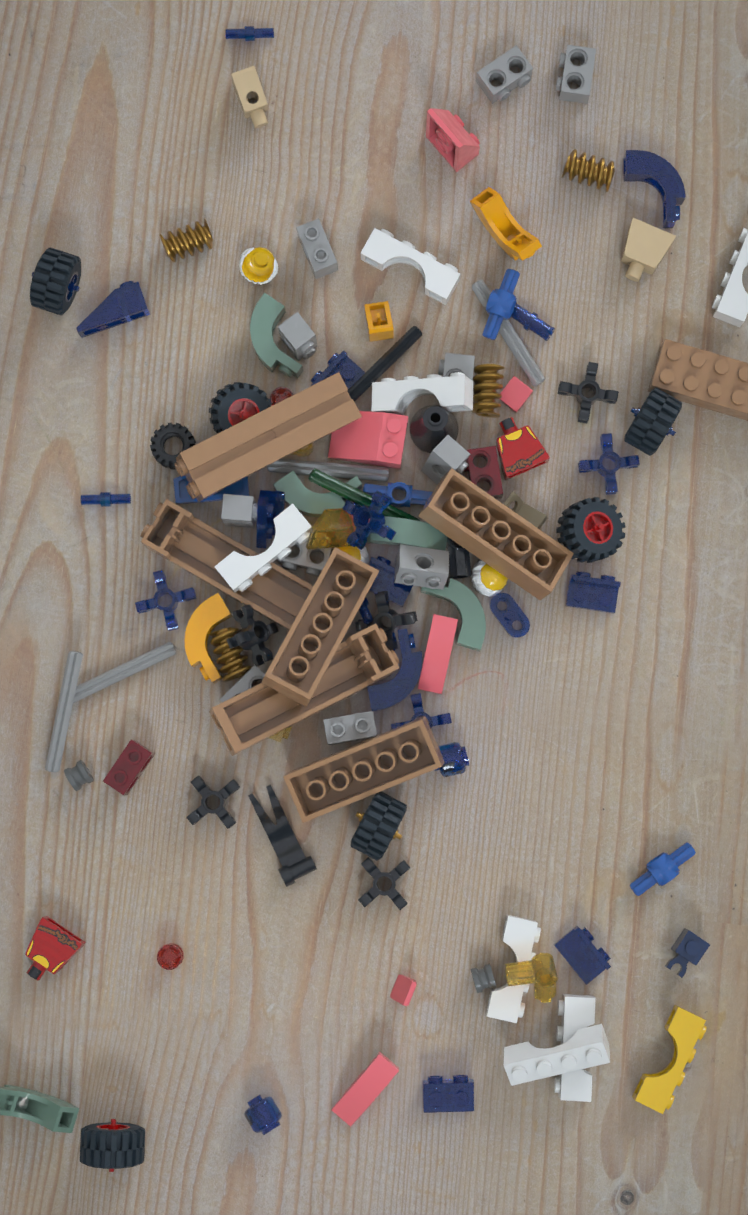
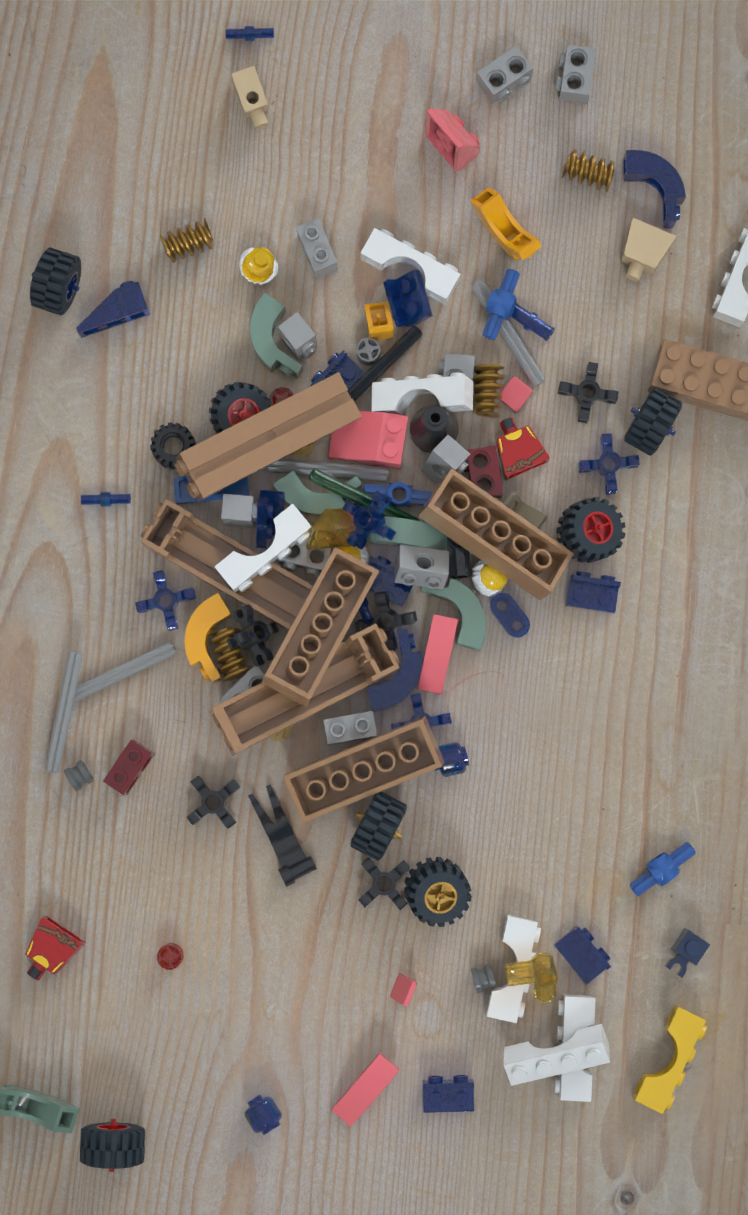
(367, 346): none -> flat silver wheel
(408, 299): none -> clear blue bracket
(437, 891): none -> black wheel

